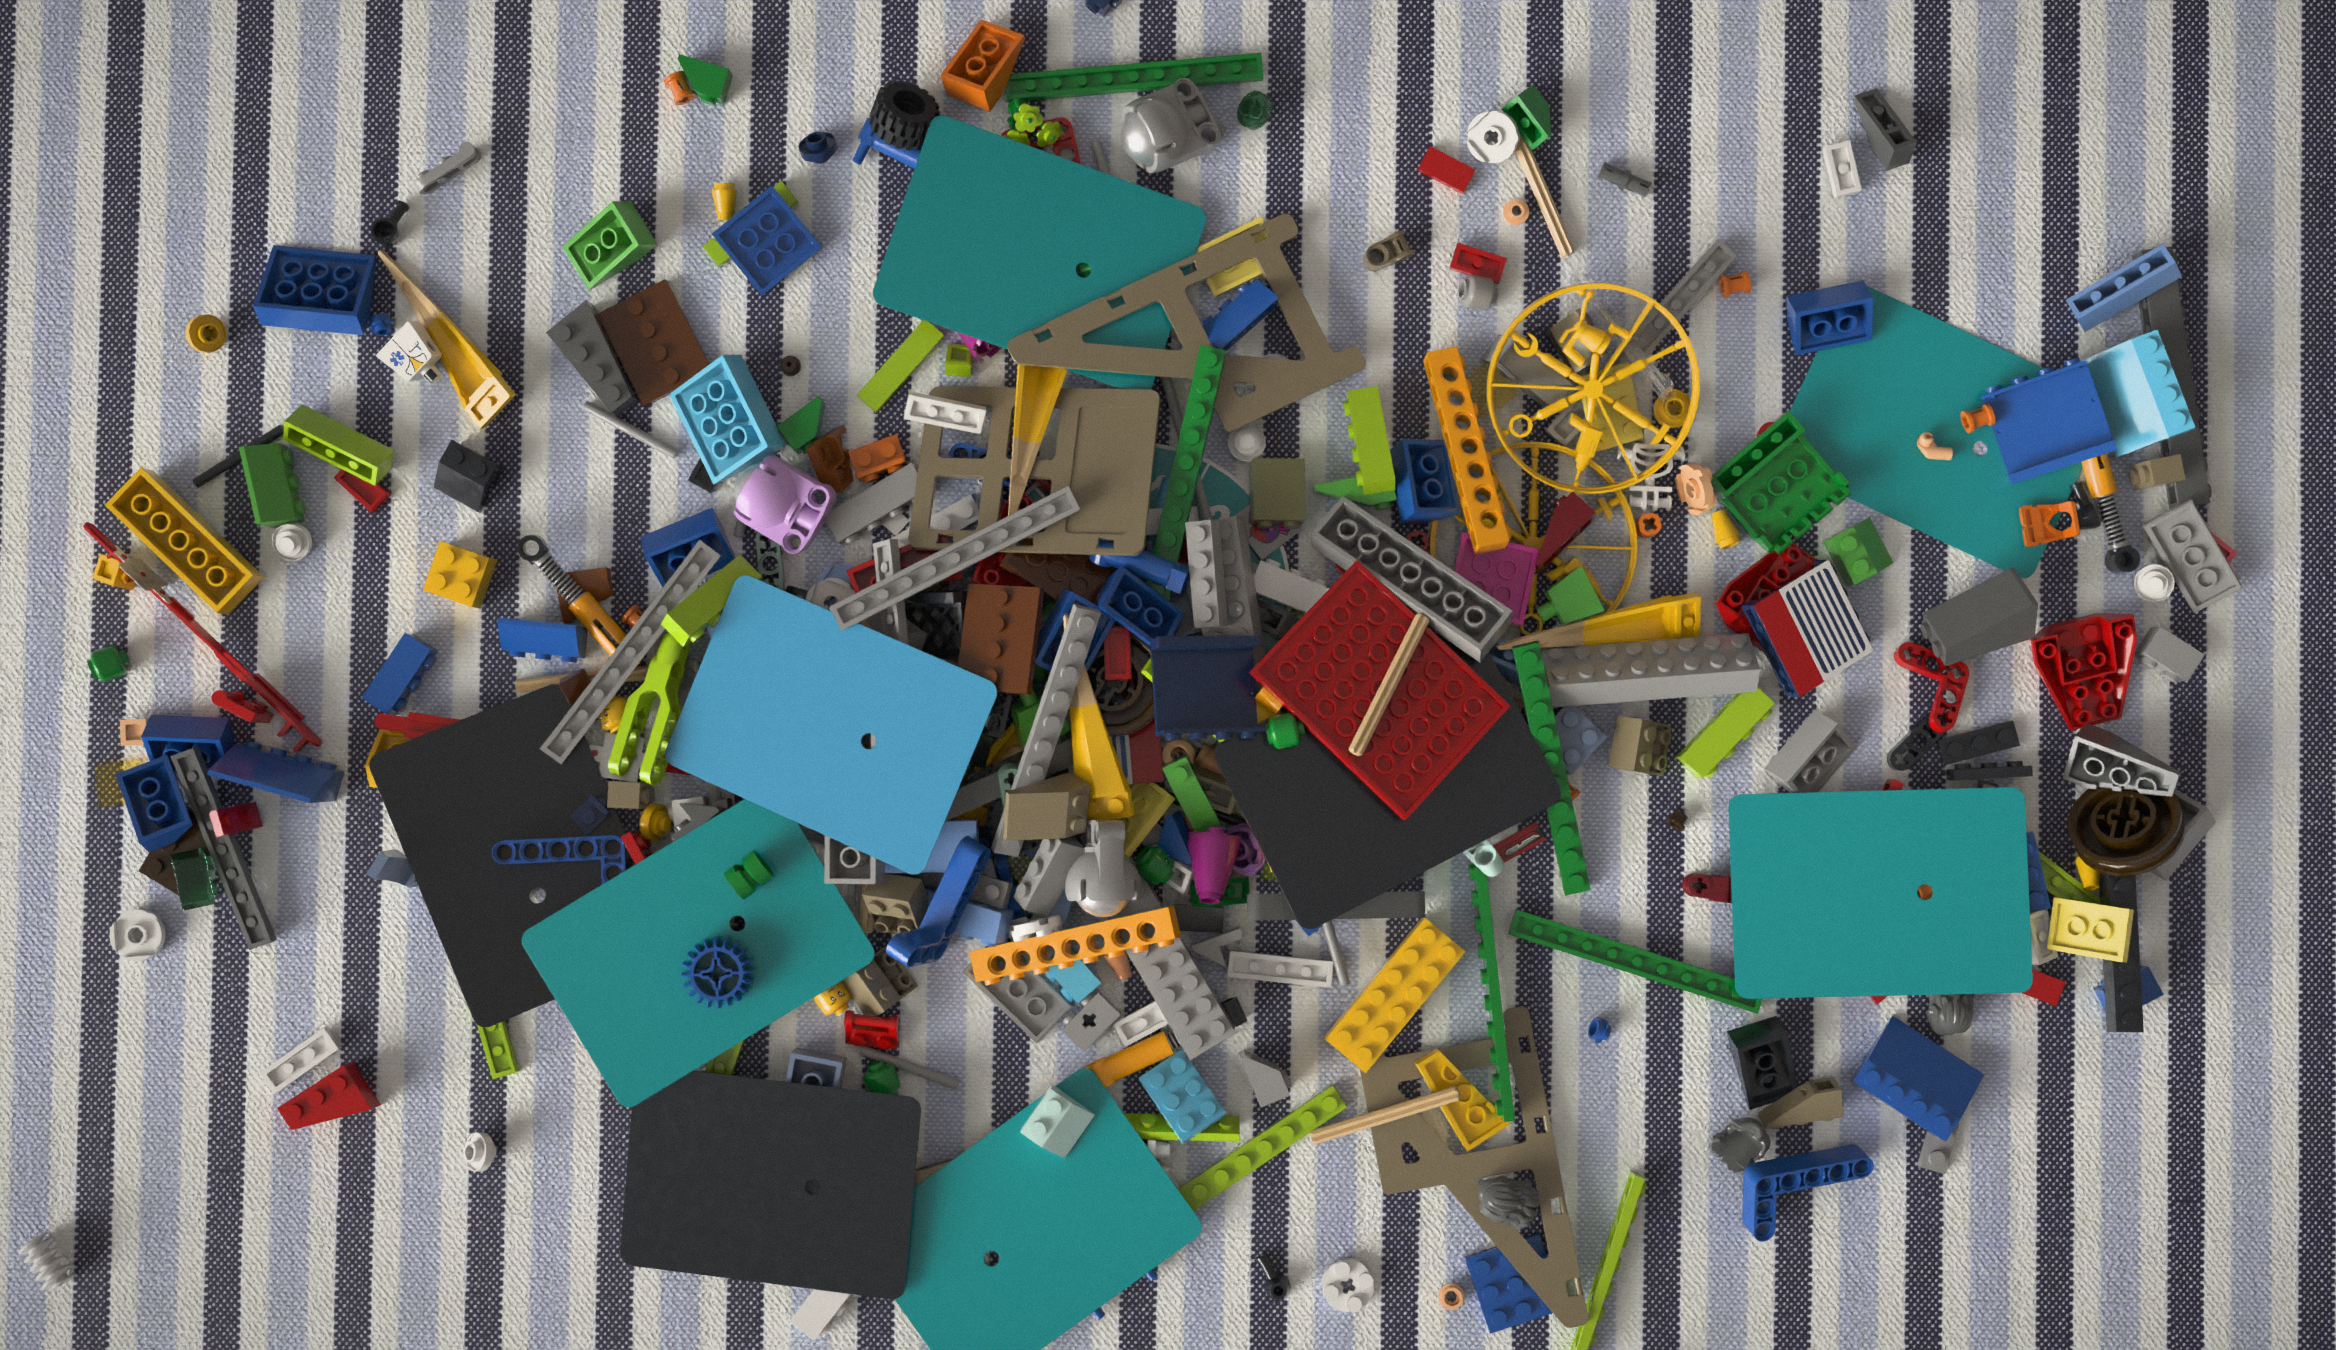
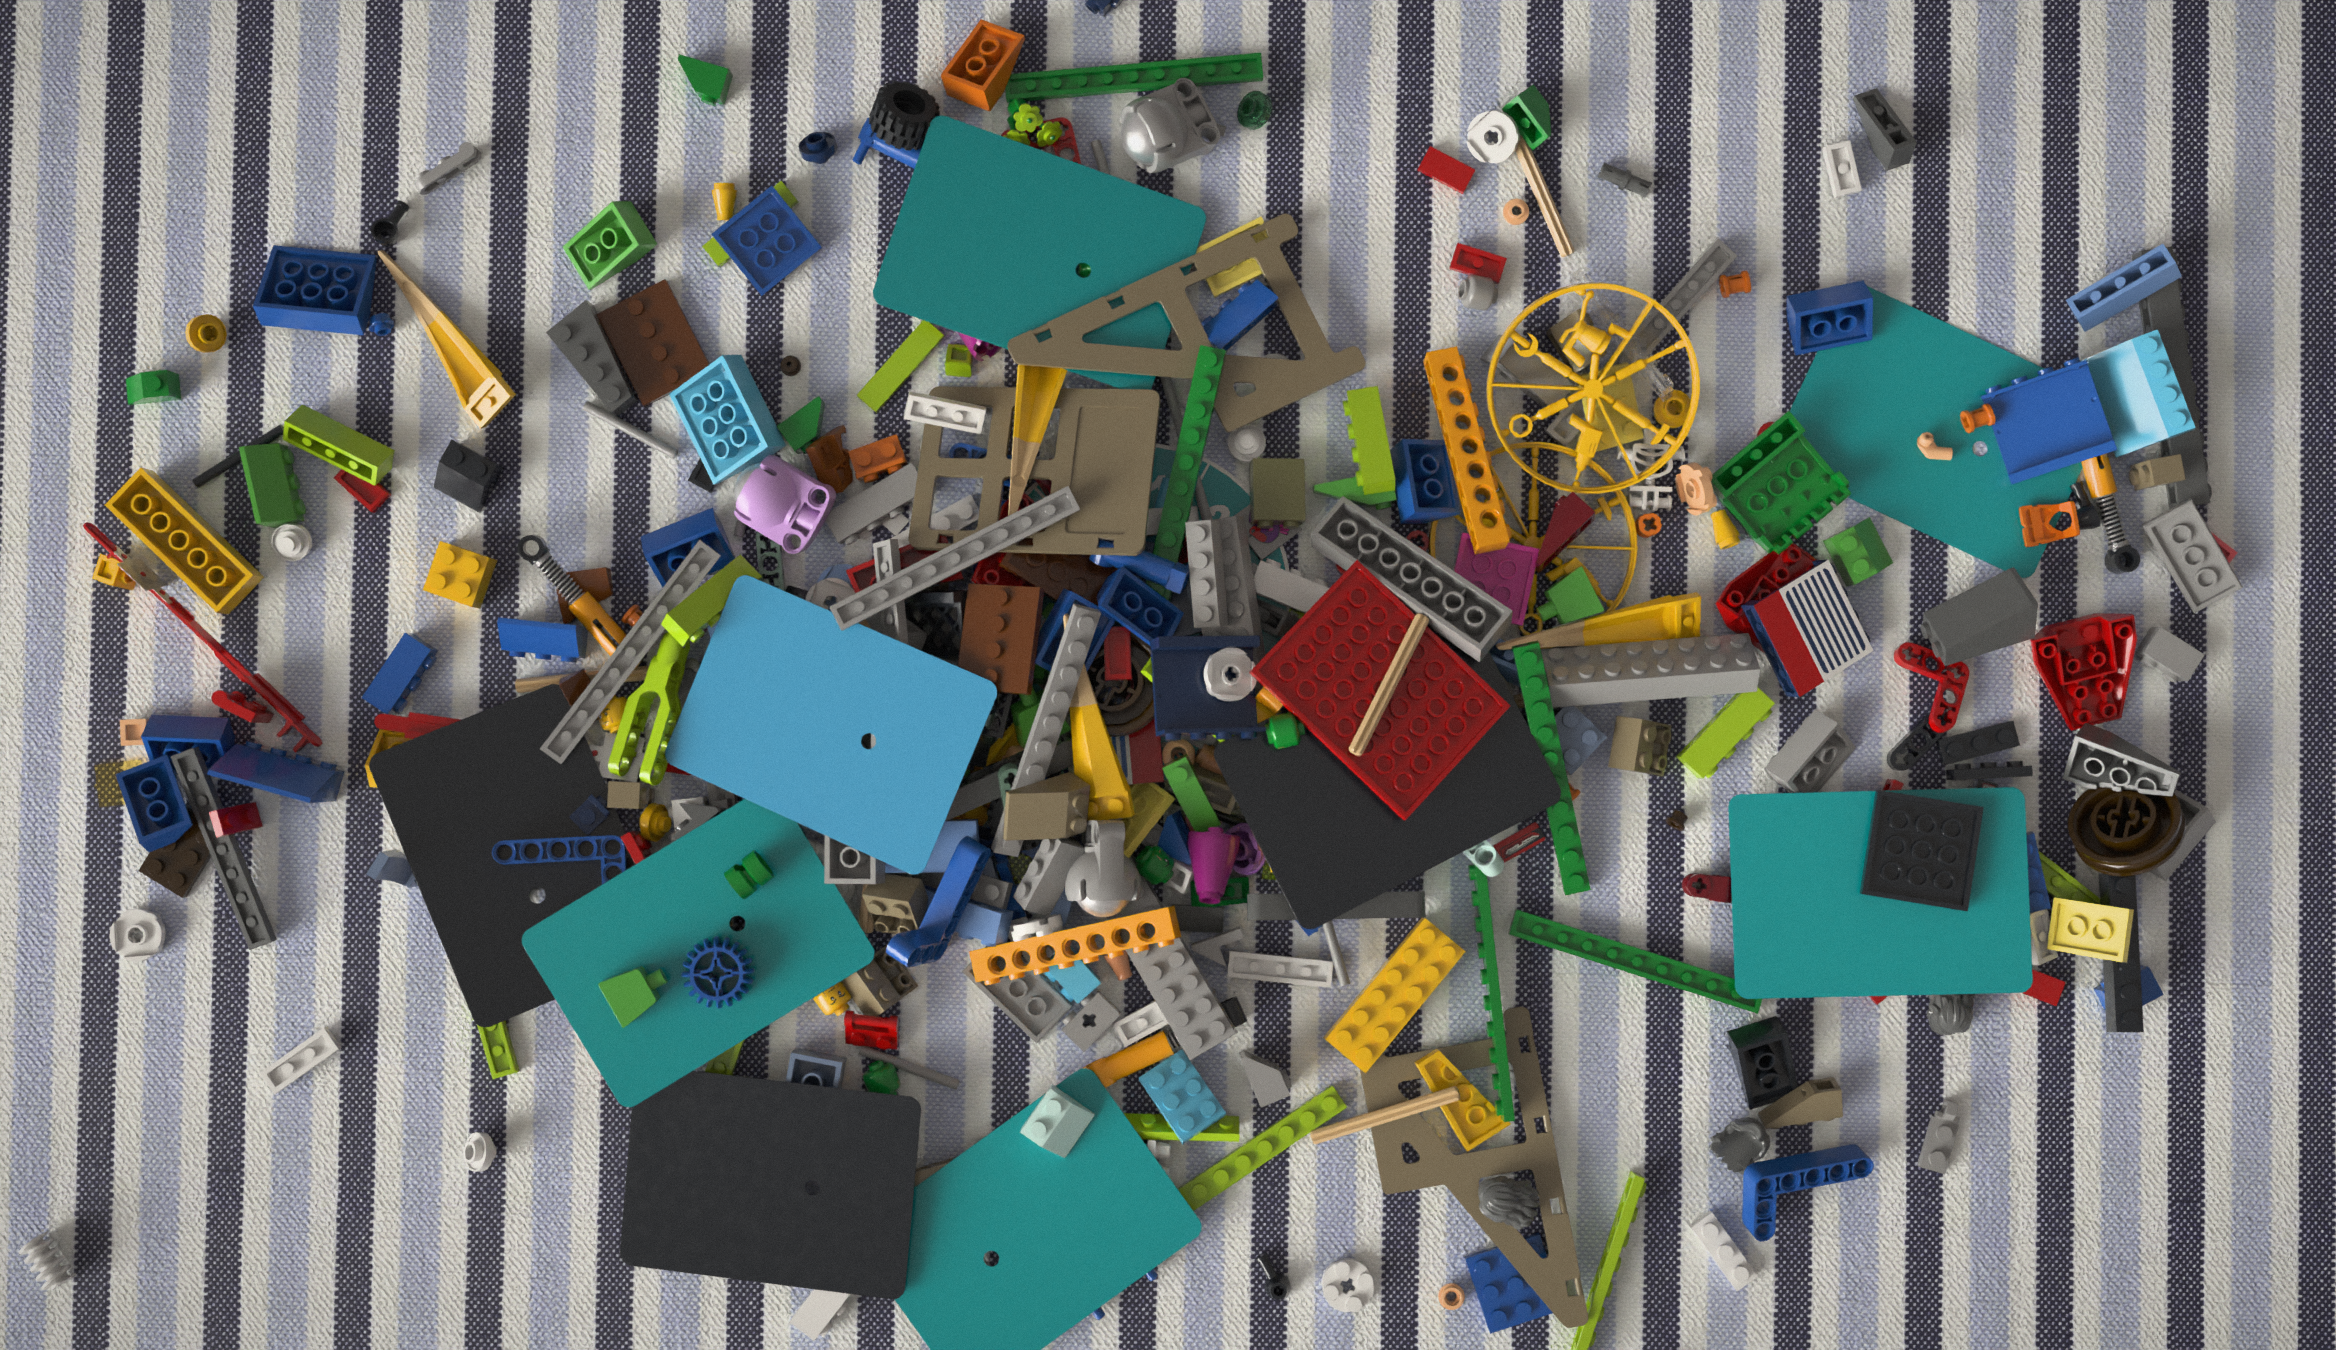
(108, 663): green head -> none
(153, 387): none -> green slope
(193, 878): clear green brick -> none
(331, 1098): red wedge -> none
(412, 354): white torso -> none
(632, 992): none -> bright green torso
(674, 81): orange bush -> none
(1216, 681): none -> white plate
(1392, 250): dark tan piece -> none
(1478, 380): clear yellow piece -> none
(1599, 1030): blue plate -> none
(1723, 1251): none -> white plate
(1918, 1078): blue slope -> none
(1921, 850): none -> black plate
(2089, 876): yellow cone -> none
(2154, 582): white plate -> none

